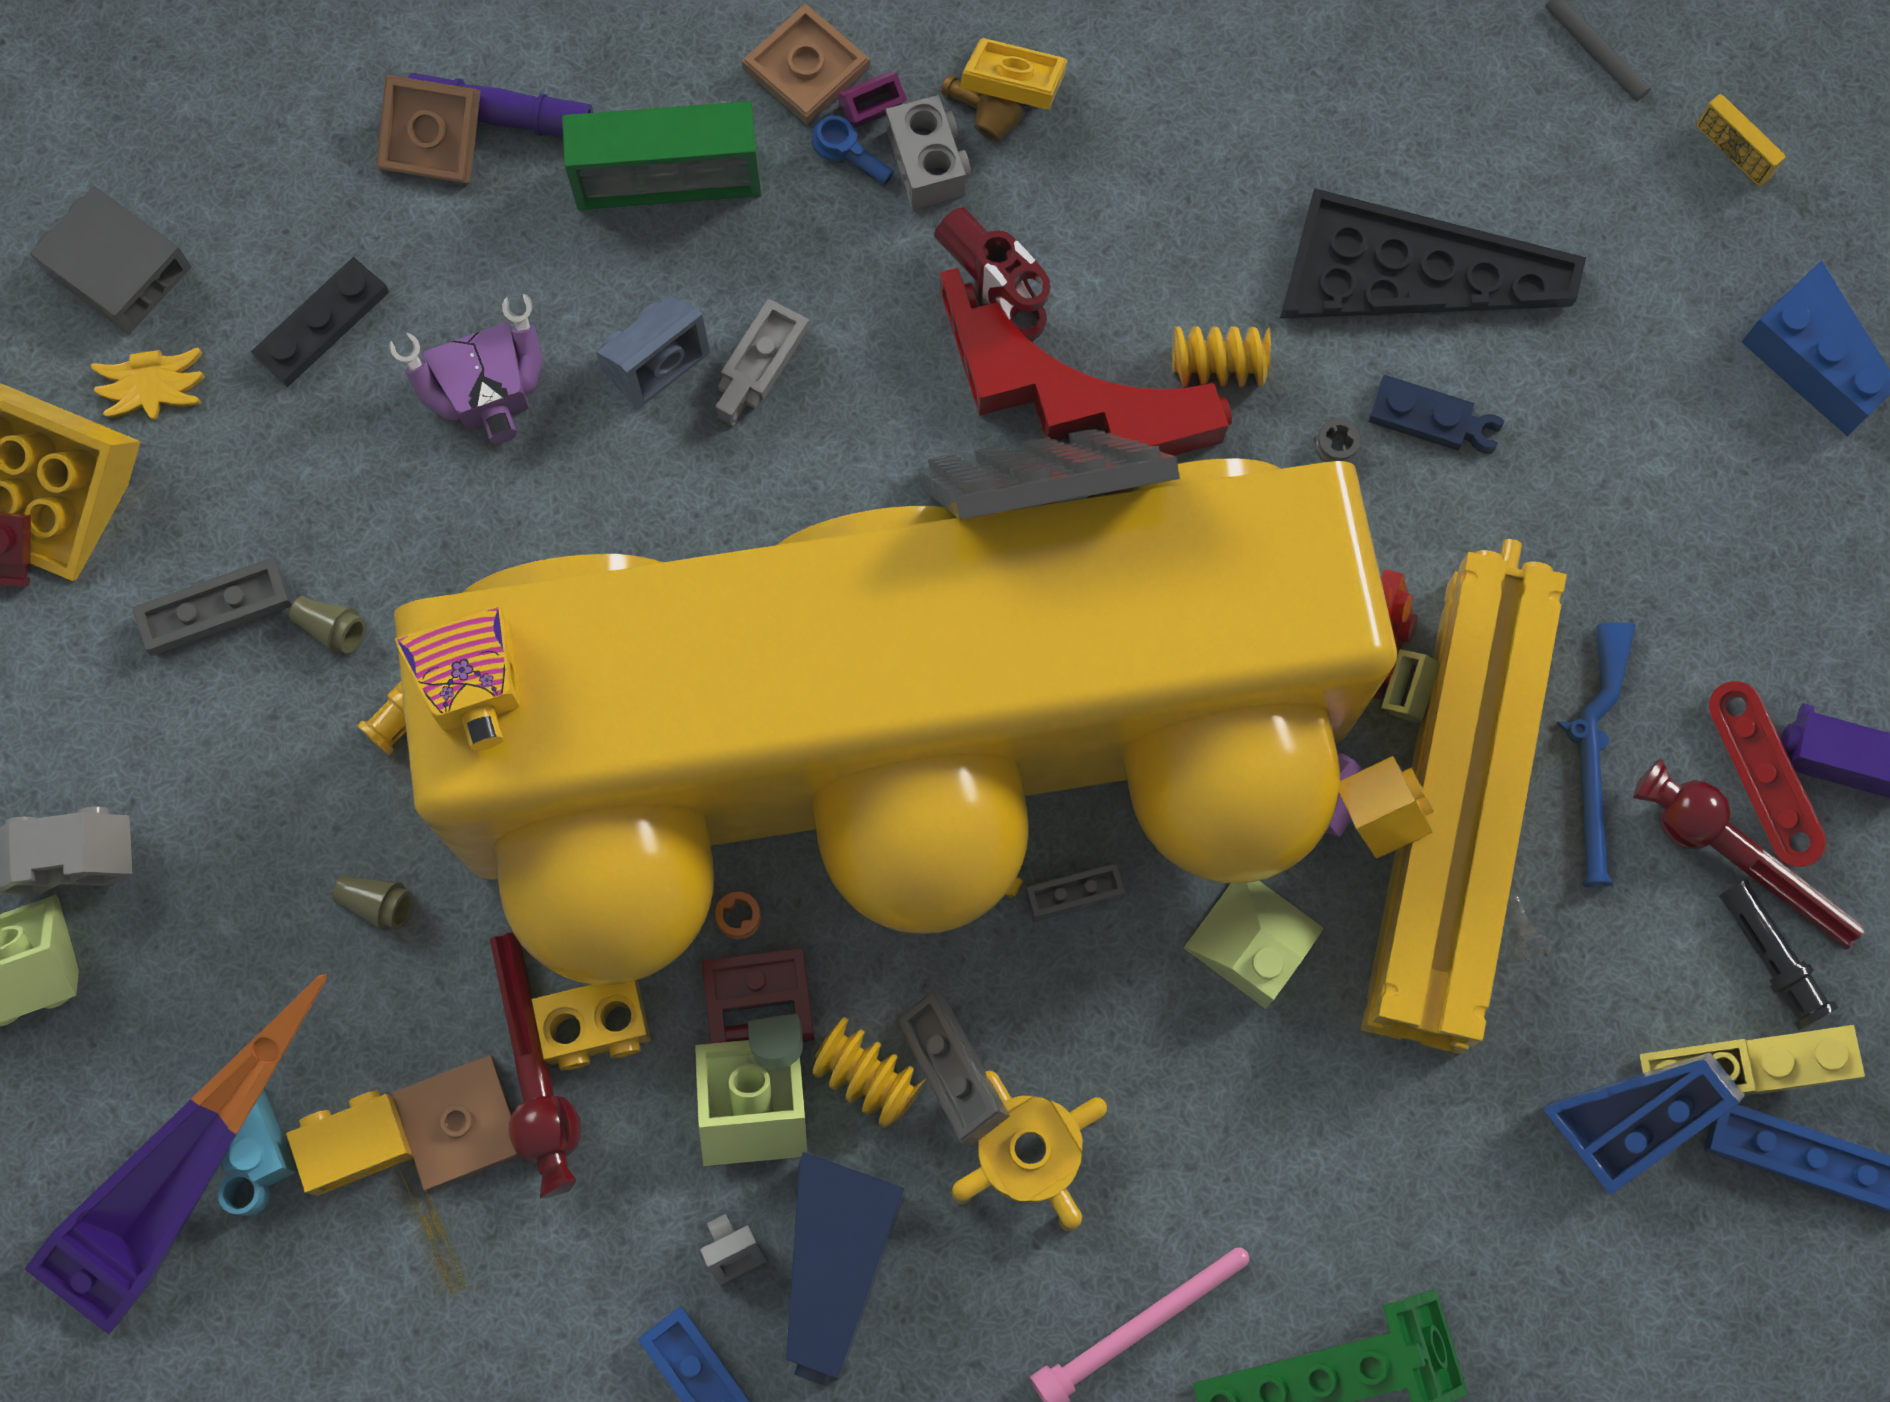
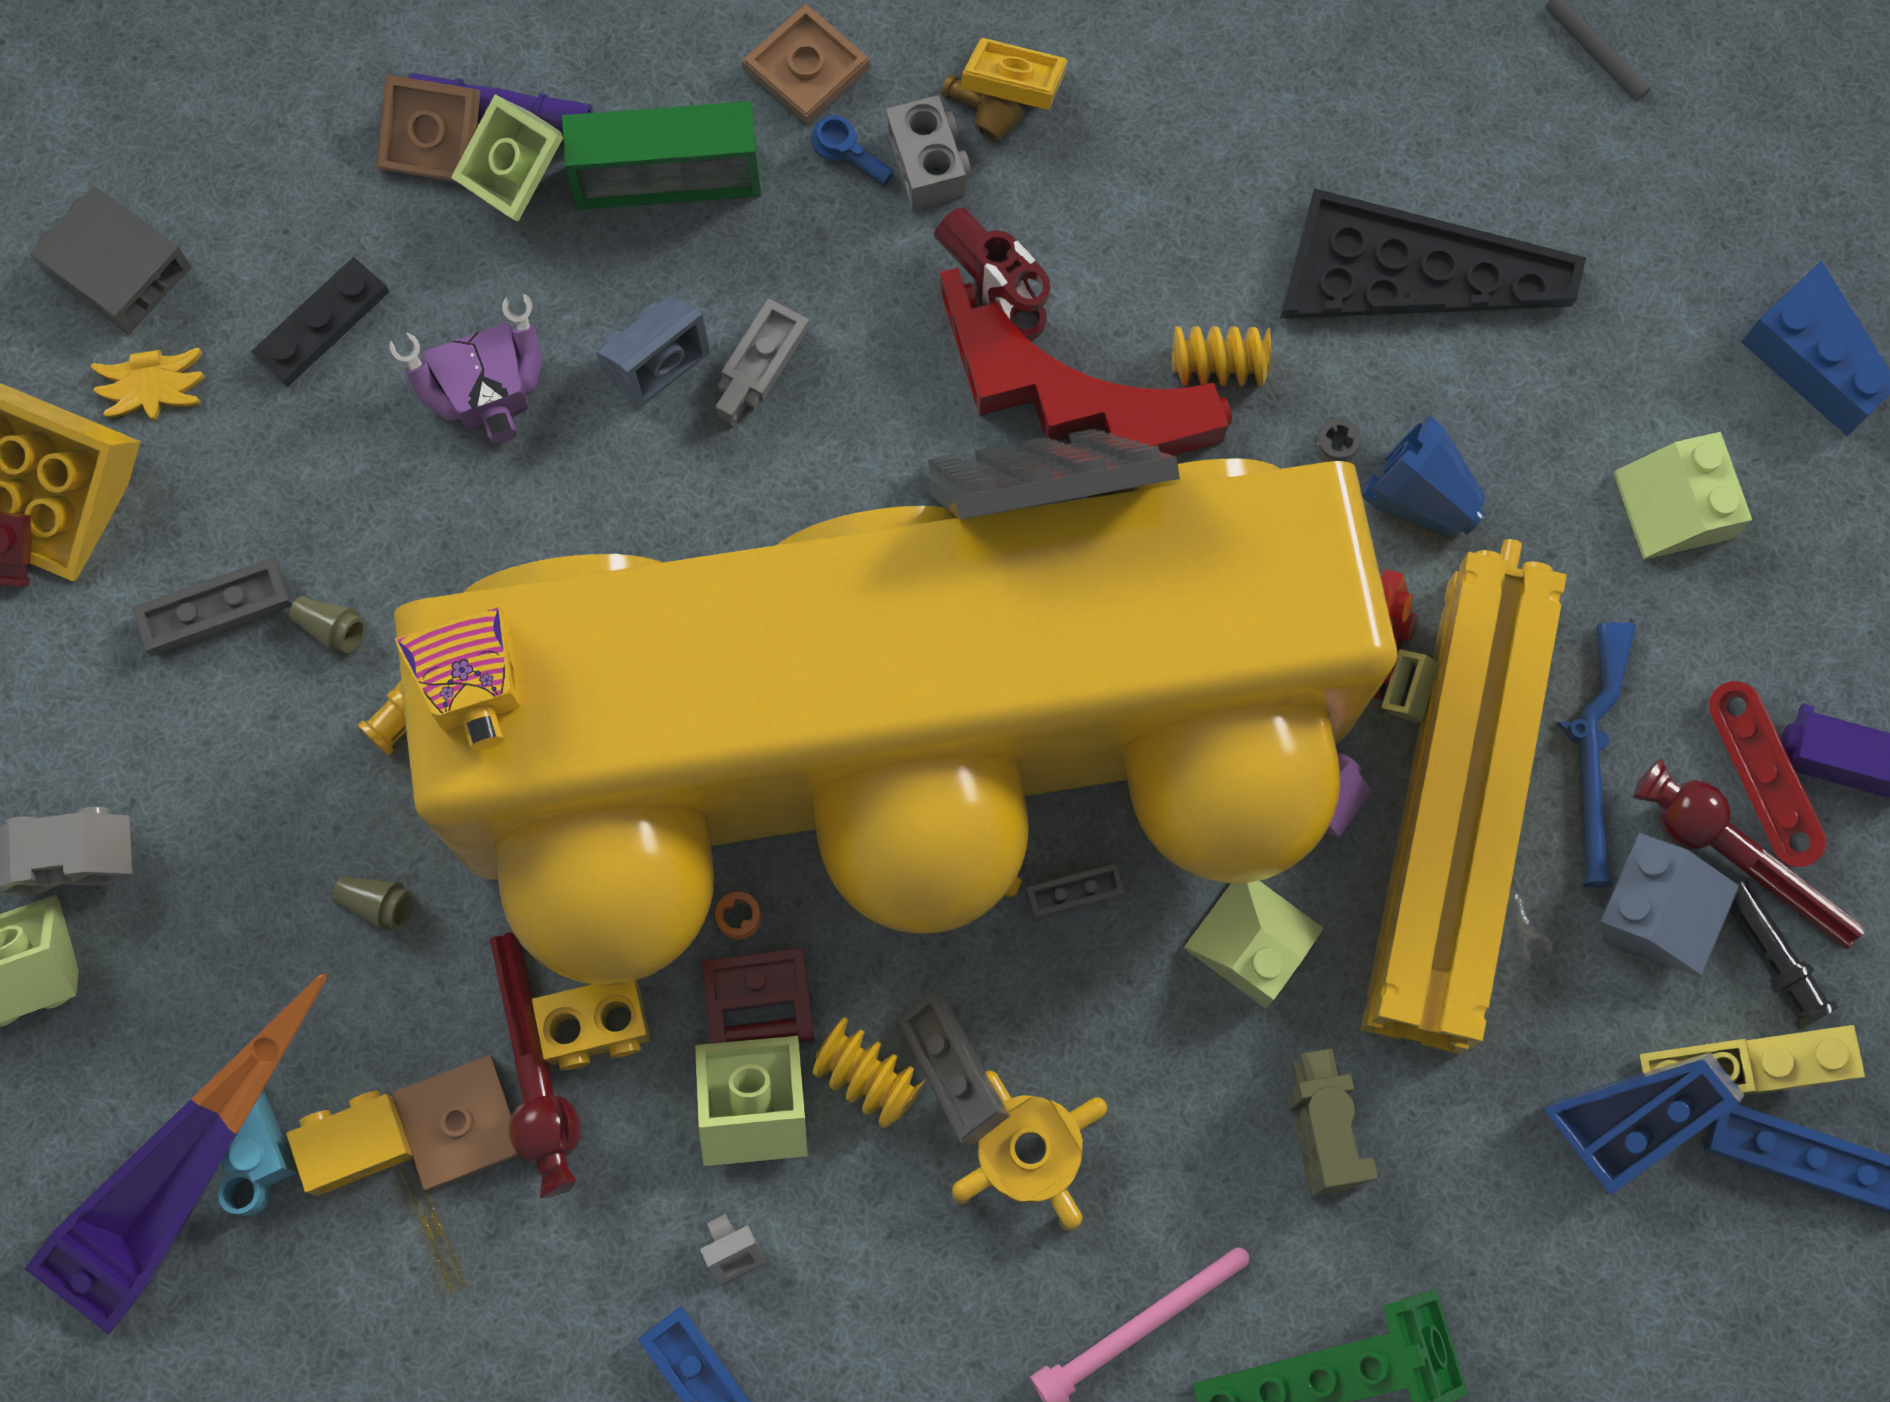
(507, 156): none -> yellowish green slope
(776, 1041): sand green tile -> none
(837, 1253): dark blue slope -> none
(883, 83): magenta piece -> none
(1325, 1126): none -> olive hips
(1386, 806): yellow brick -> none
(1428, 483): none -> blue cone
(1431, 415): dark blue plate -> none
(1668, 906): none -> sand blue slope
(1683, 496): none -> yellowish green slope
(1740, 140): yellow tile -> none

